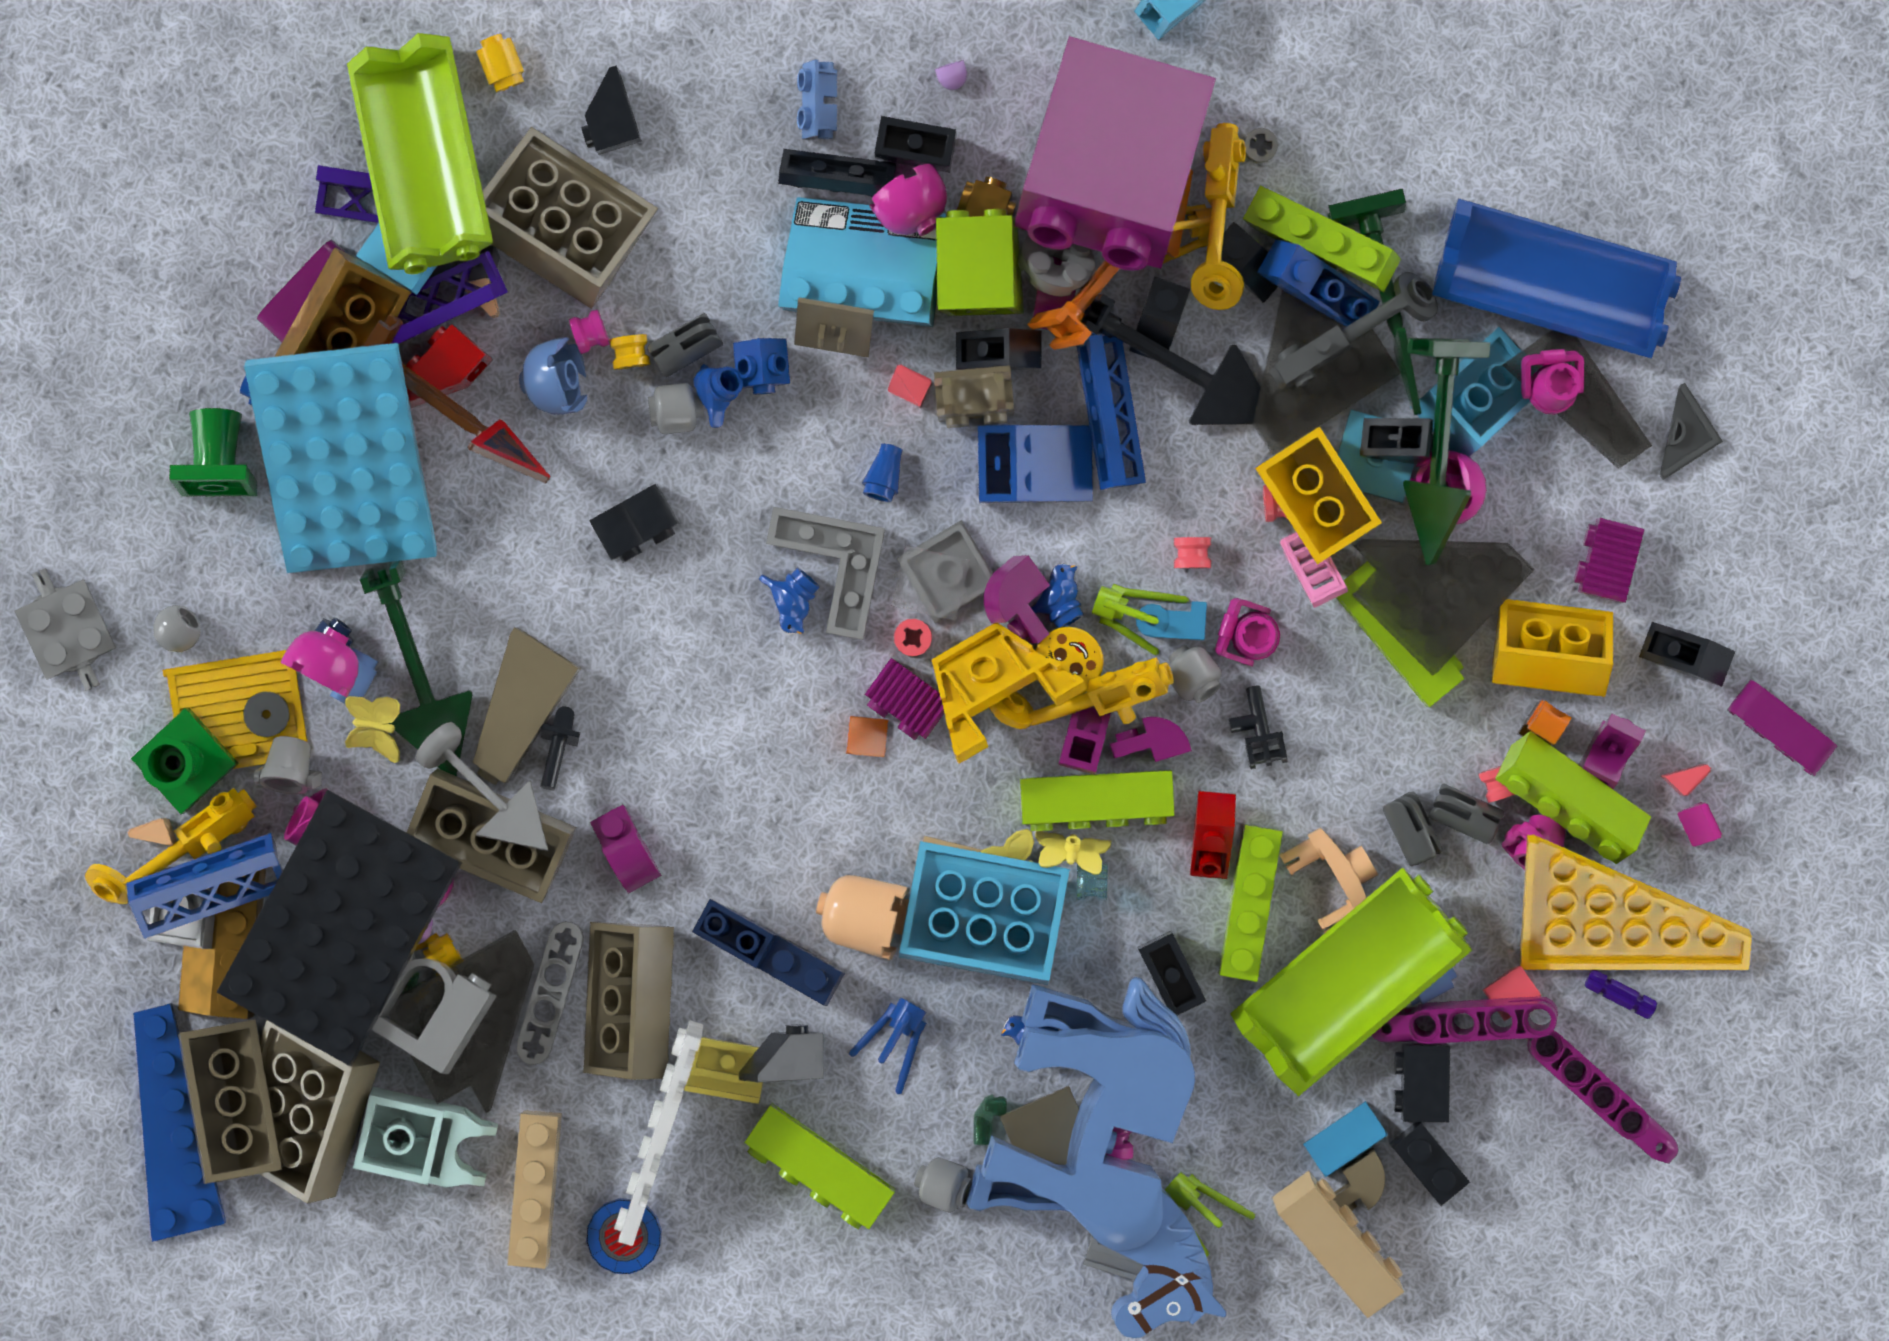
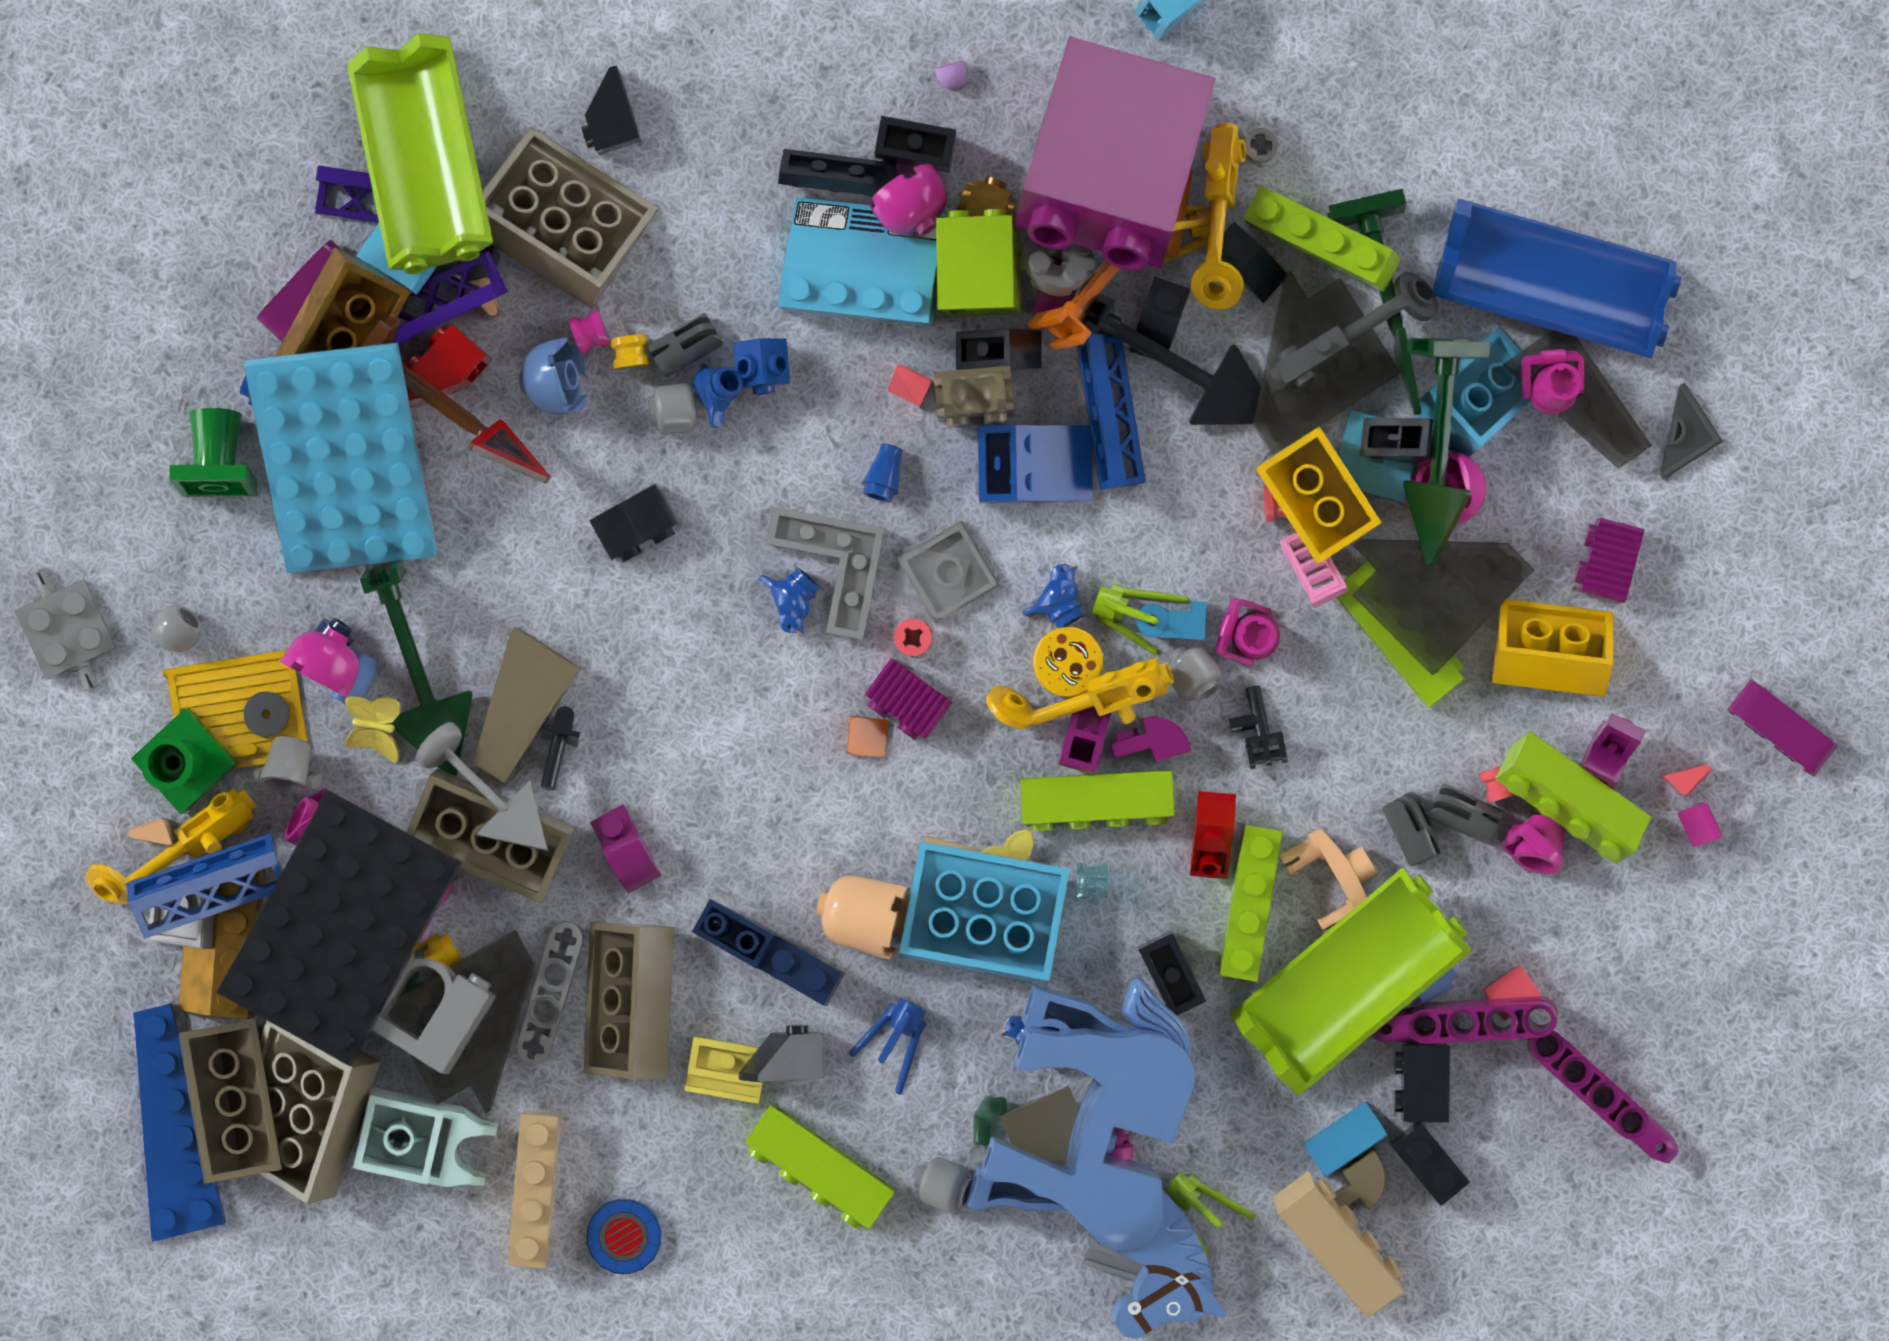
(500, 62): yellow brick -> none
(661, 1120): white wing -> none
(815, 83): medium blue hinge -> none
(833, 327): dark tan piece -> none
(987, 671): yellow wing -> none
(1009, 597): magenta brick -> none
(1071, 849): light yellow piece -> none
(1192, 552): coral wheel -> none
(1315, 283): blue slope -> none
(1545, 722): orange leg -> none
(1604, 920): yellow wing -> none
(1620, 994): dark purple axle -> none
(1687, 653): black slope -> none

